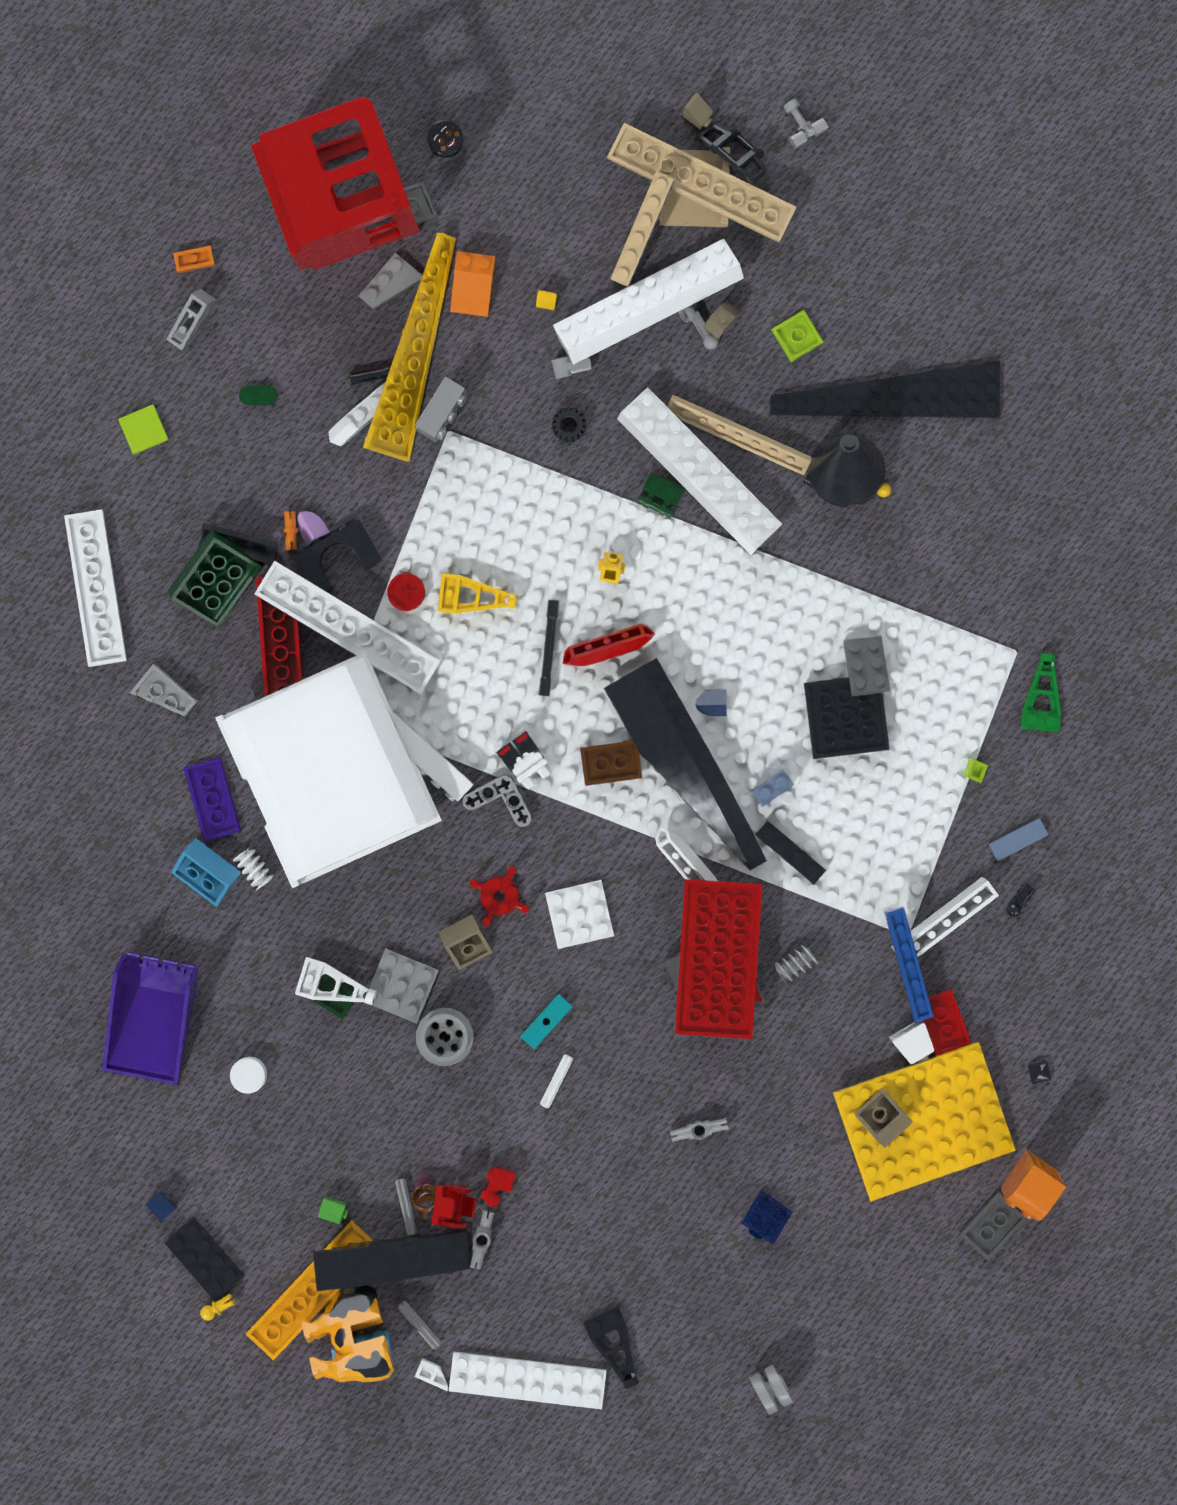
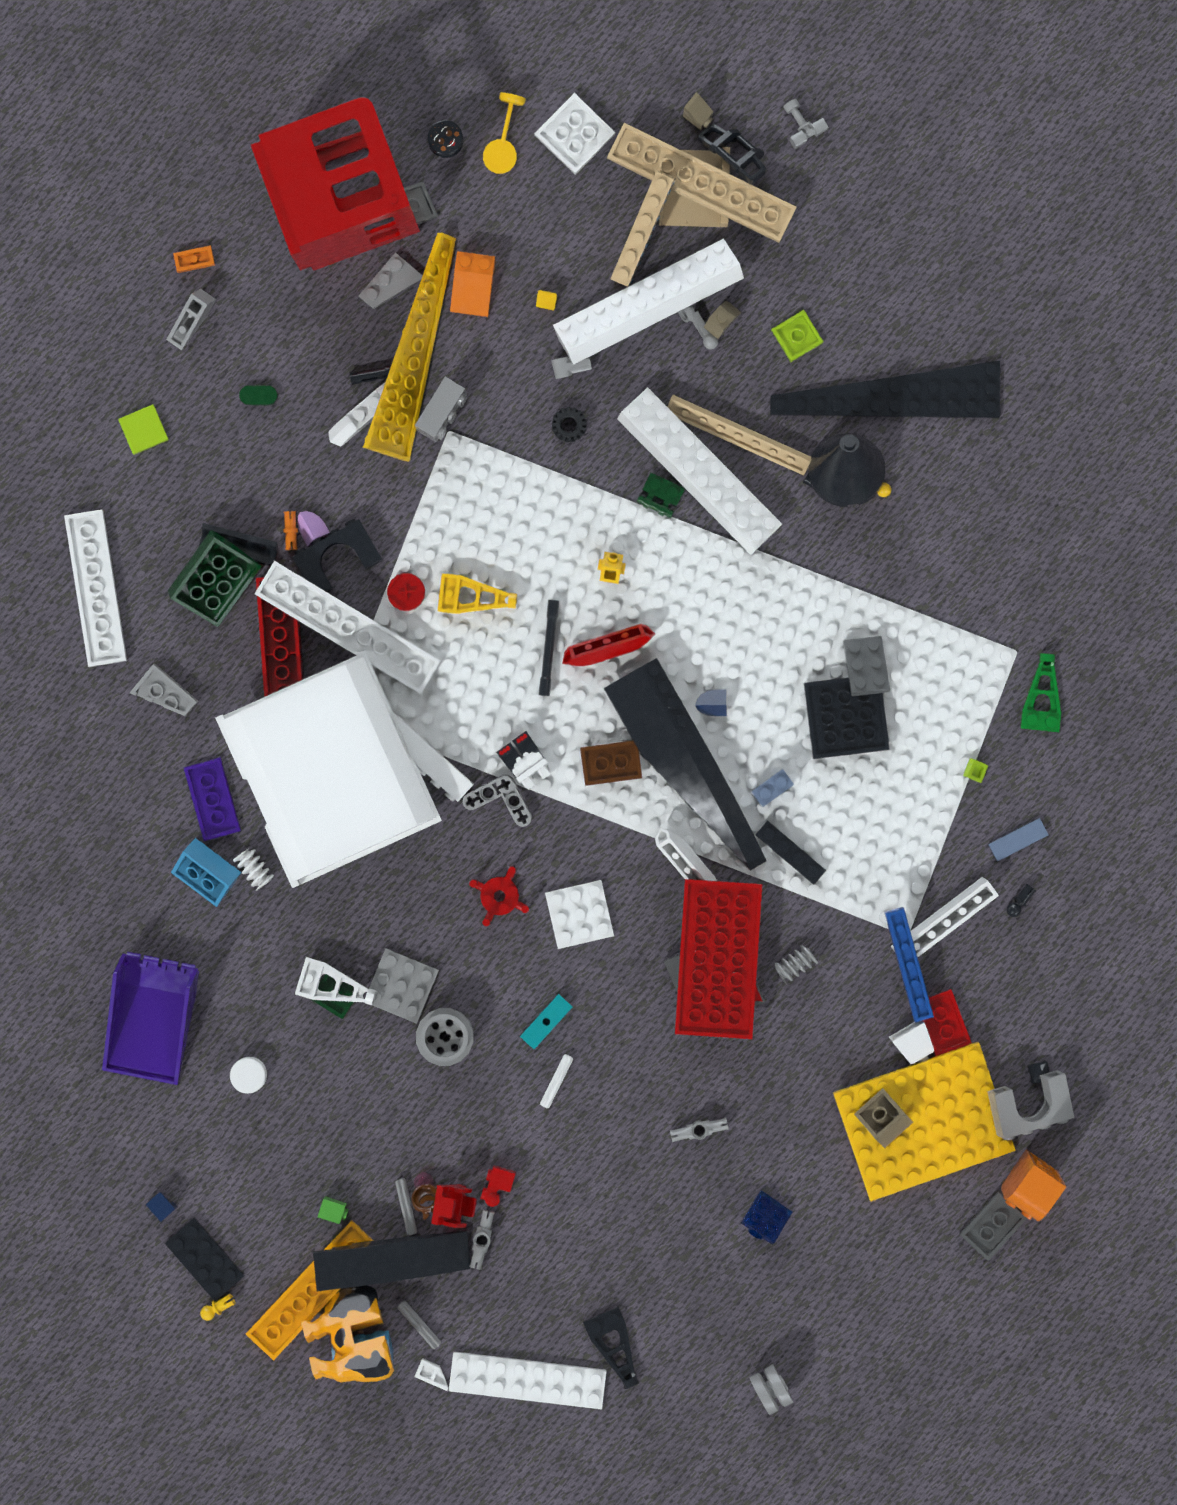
(465, 942): dark tan slope -> none
(500, 154): none -> yellow piece
(574, 133): none -> white plate
(1055, 1109): none -> light grey arch

